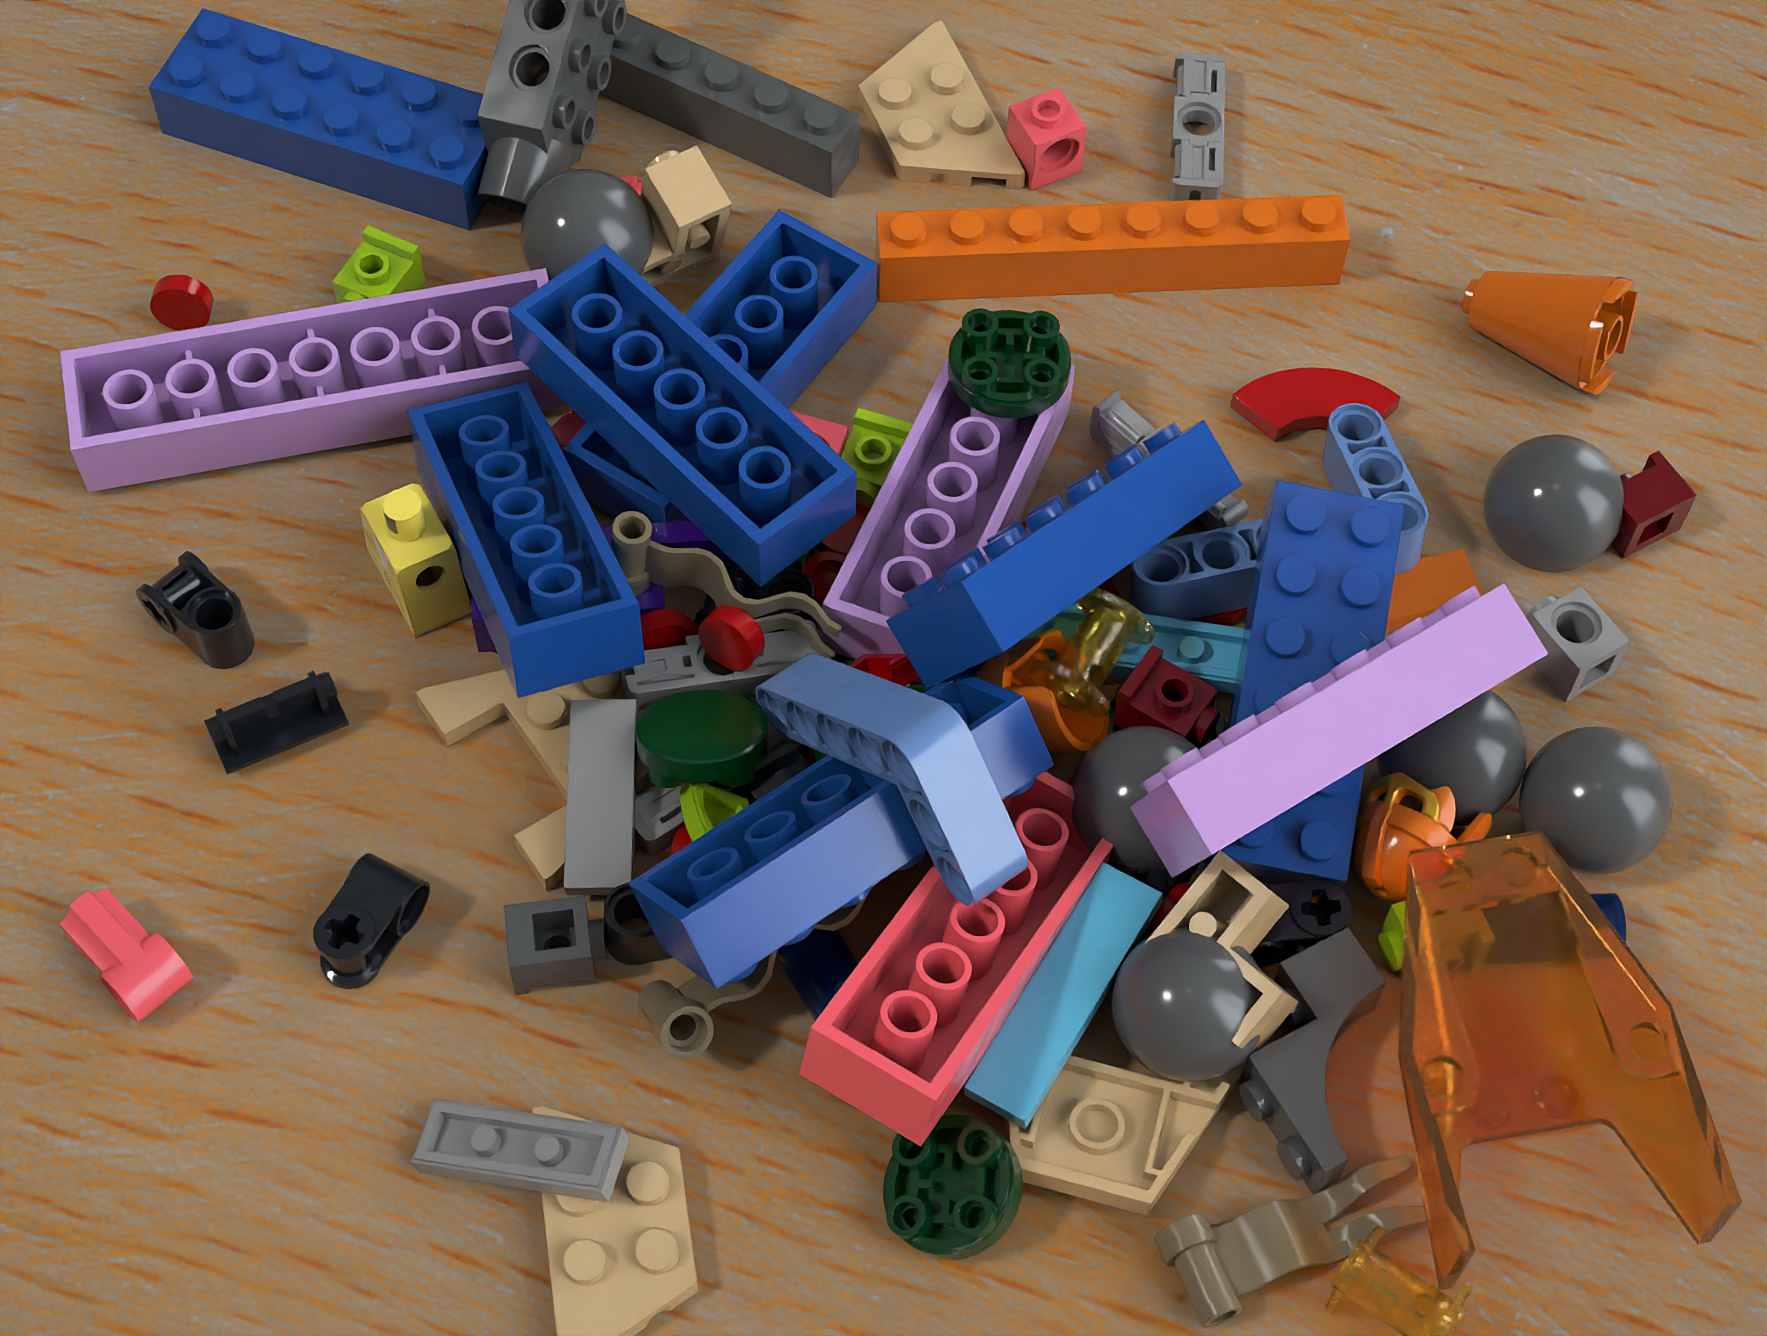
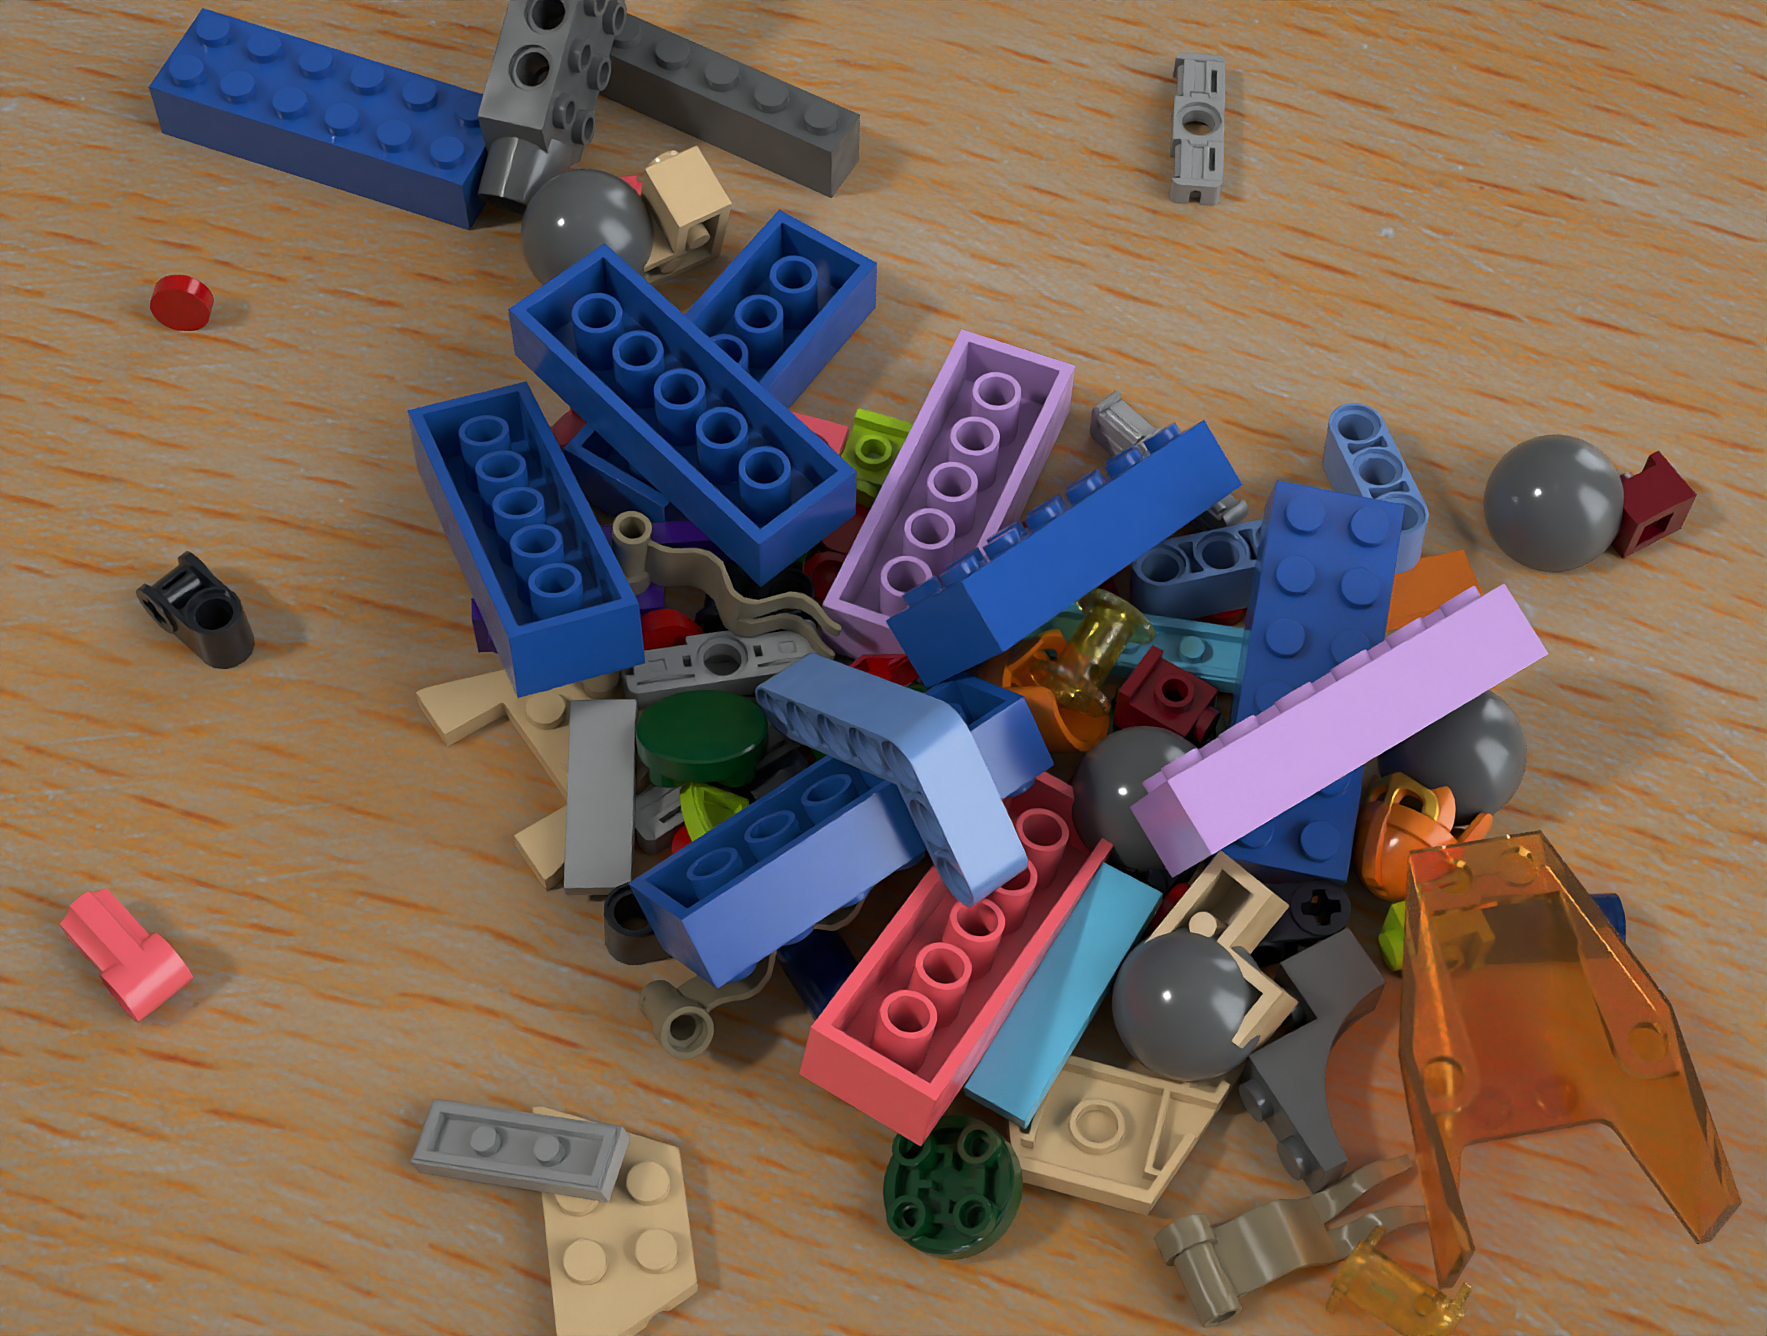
(276, 722): black hinge -> none
(289, 380): lavender brick -> none
(367, 920): black piece -> none
(380, 268): lime brick -> none
(403, 541): light yellow torso -> none
(546, 924): dark grey brick -> none
(731, 637): red tile -> none
(936, 116): tan wing -> none
(1009, 362): dark green tile -> none
(1046, 138): coral brick -> none
(1110, 248): orange brick -> none
(1306, 399): red tile -> none
(1556, 321): orange cone -> none
(1597, 799): dark grey piece -> none
(1598, 645): light grey brick -> none

